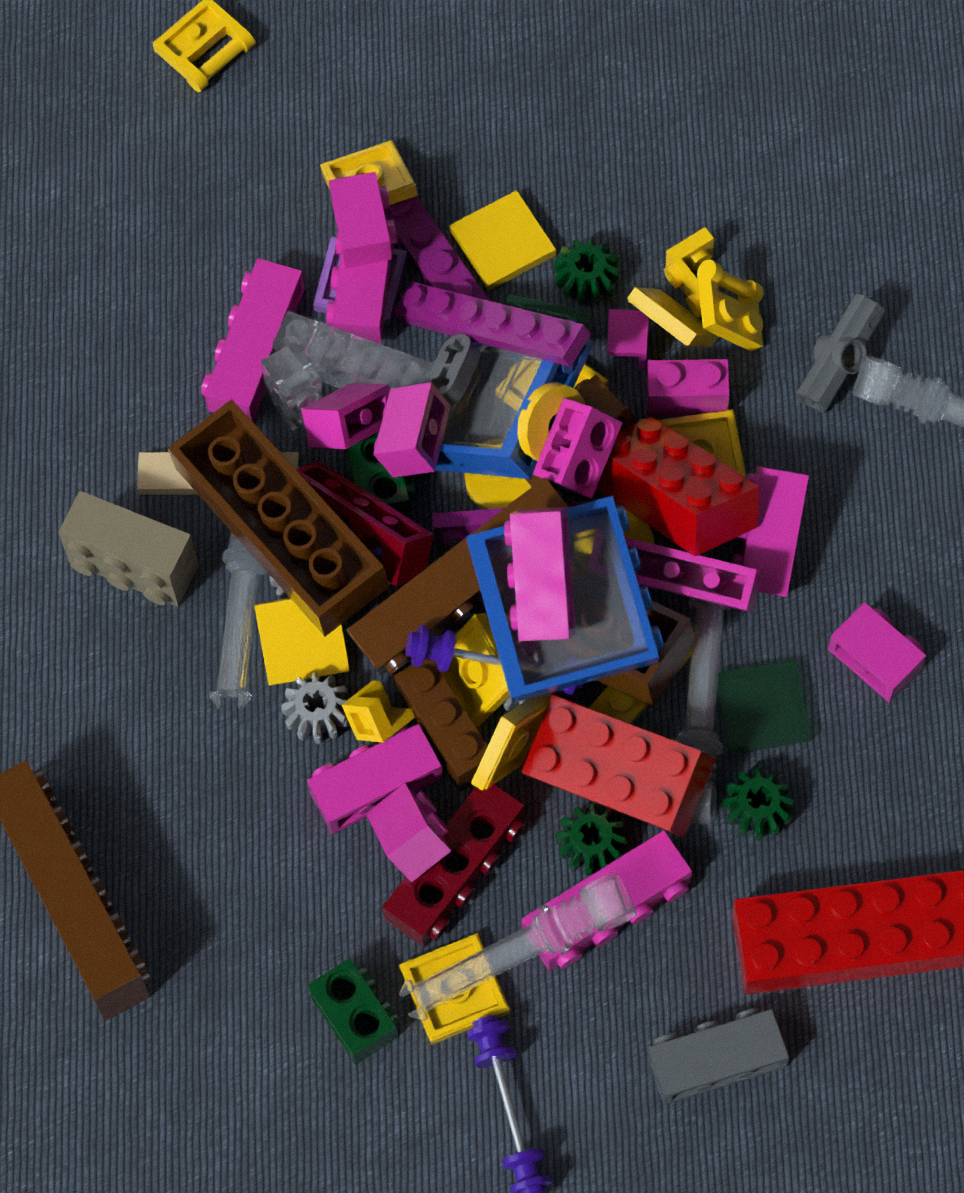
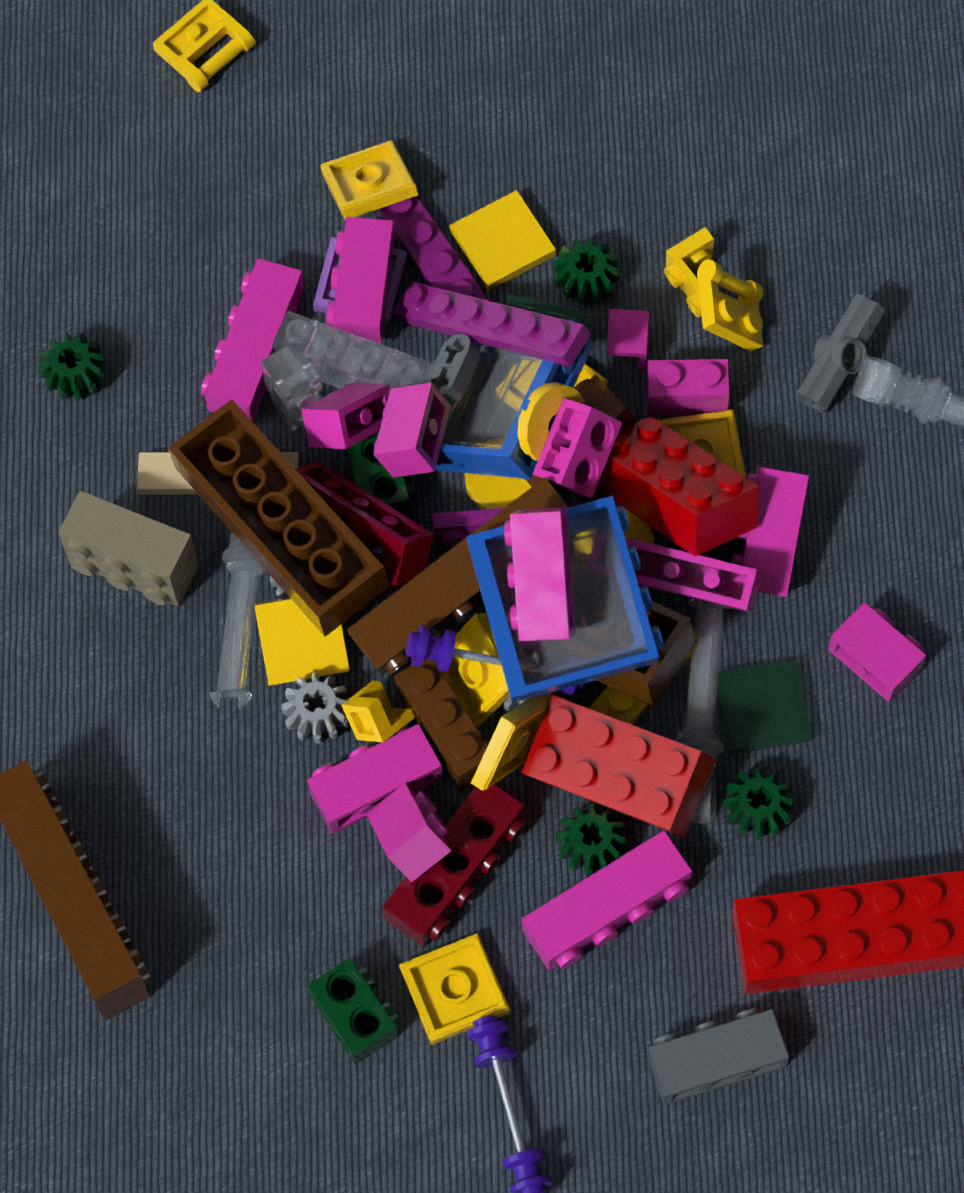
(67, 353): none -> dark green gear
(361, 219): dark pink brick -> none
(601, 905): clear piece -> none
(671, 316): yellow tile -> none

